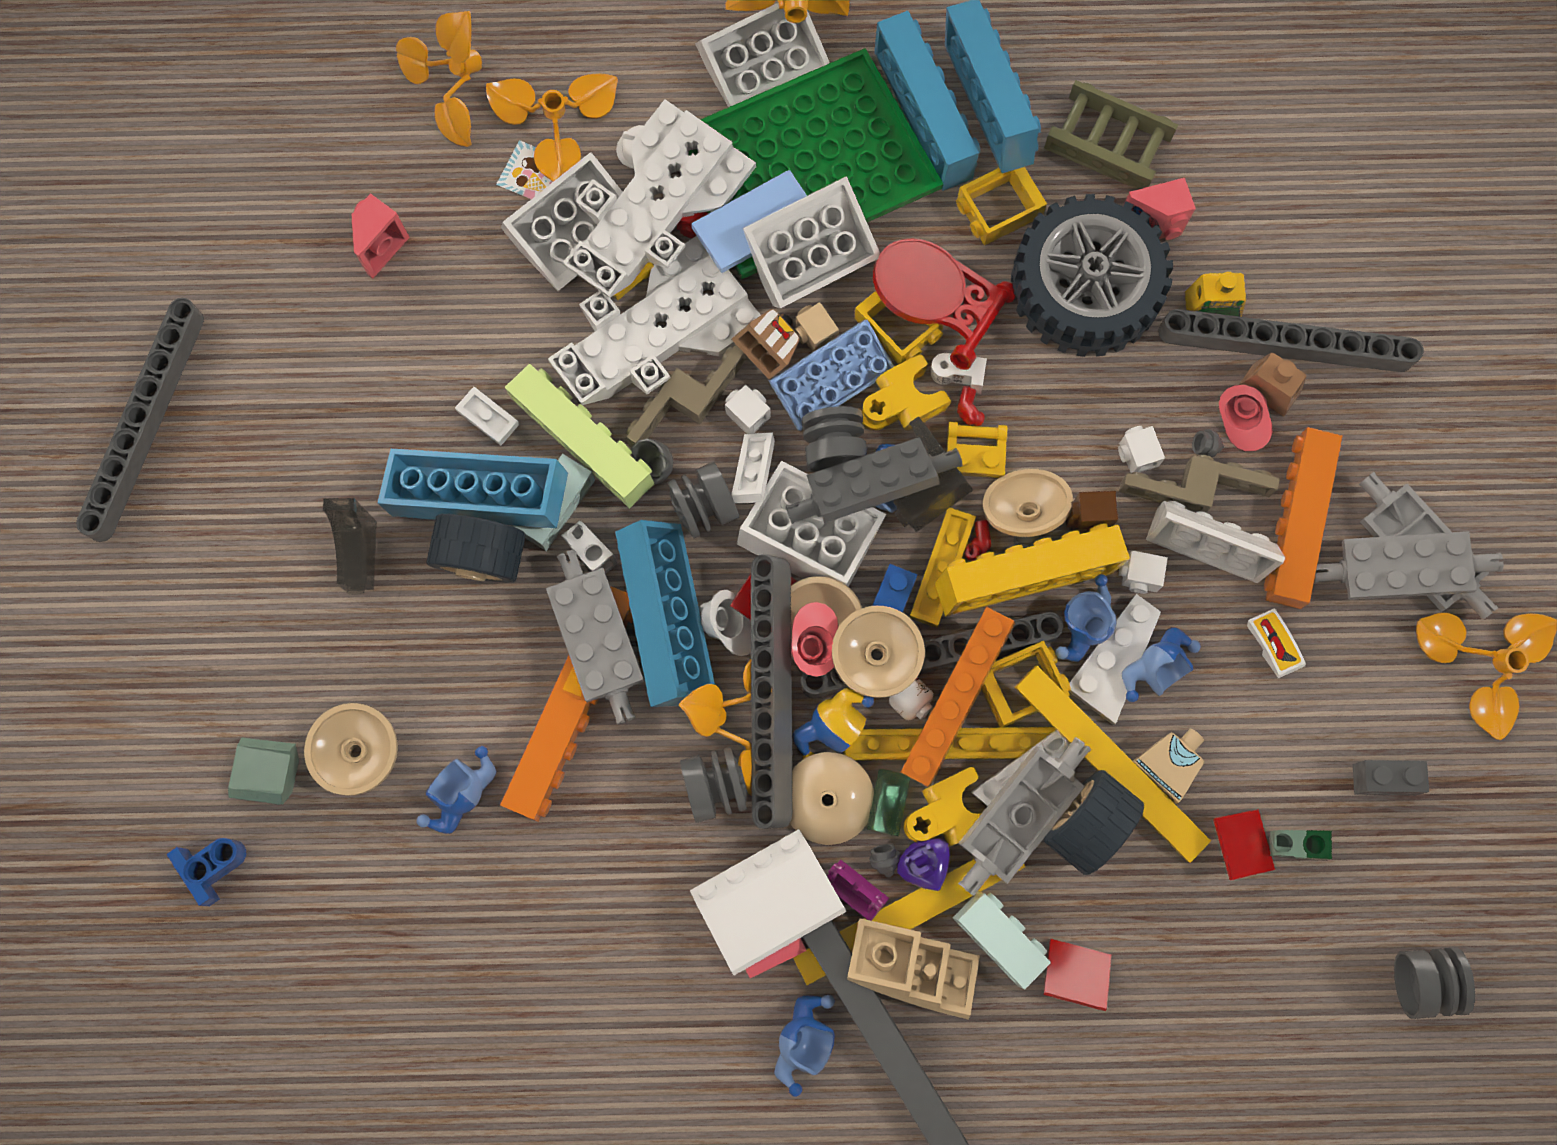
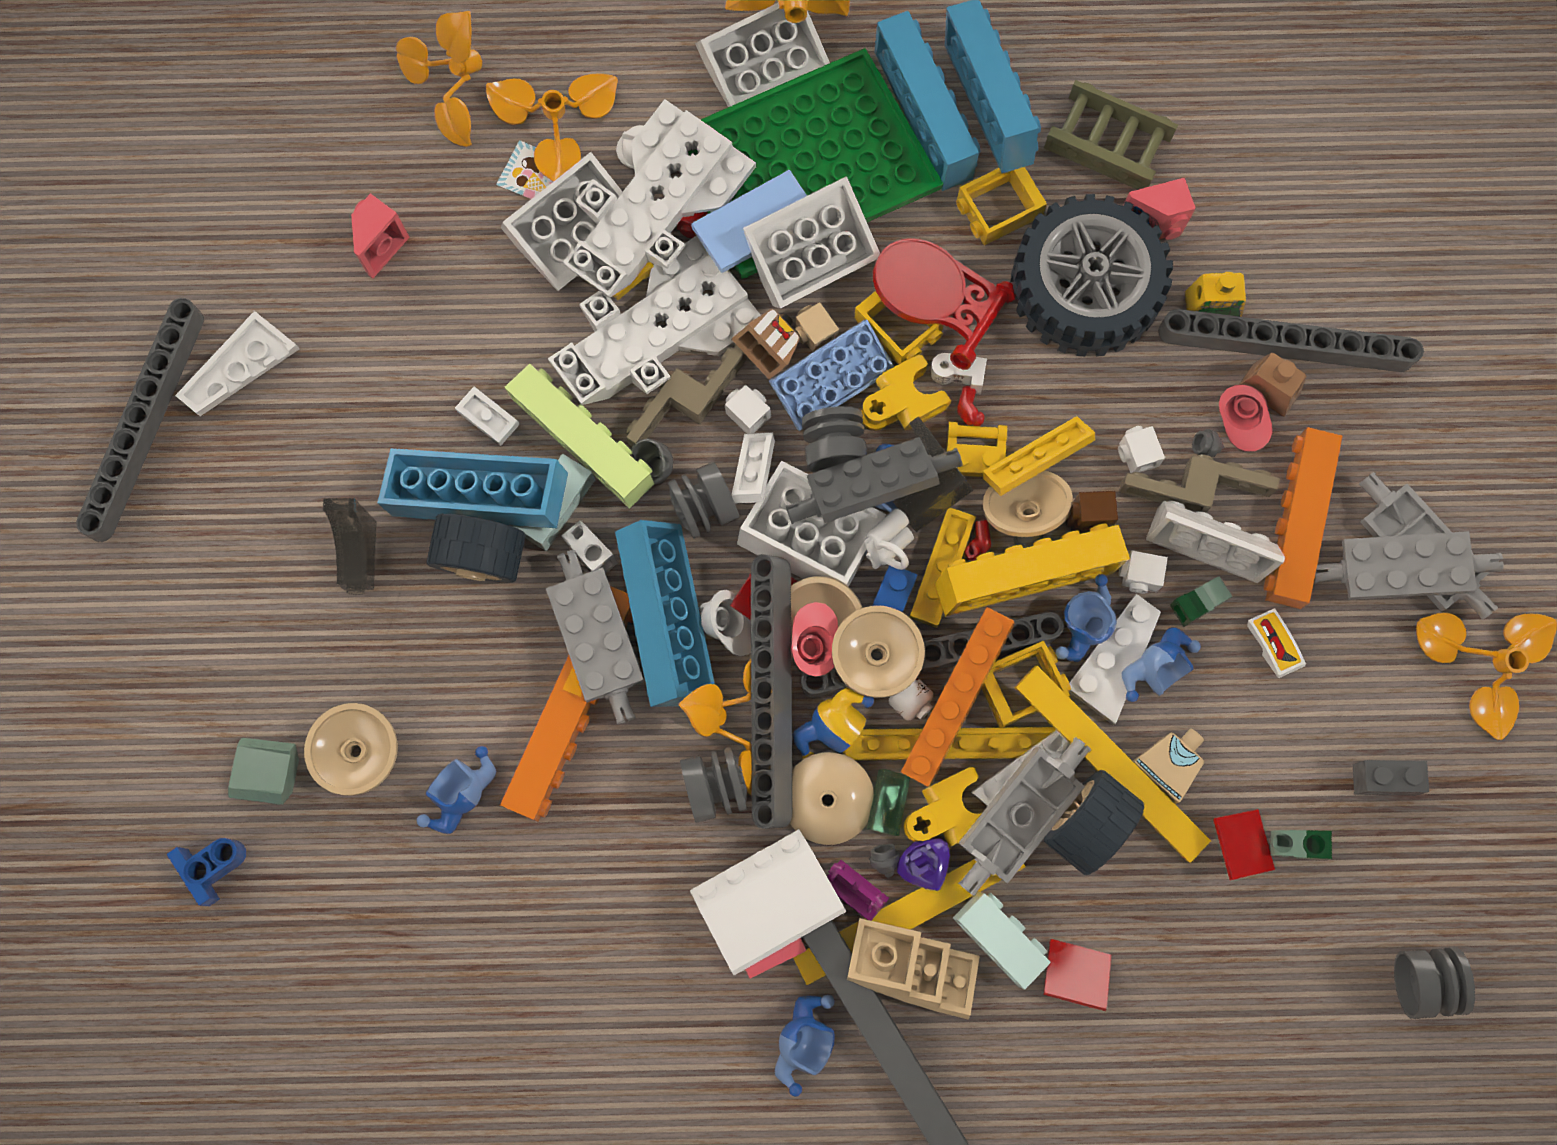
(240, 360): none -> white wing
(889, 540): none -> white piece
(1038, 455): none -> yellow plate
(1200, 601): none -> leg

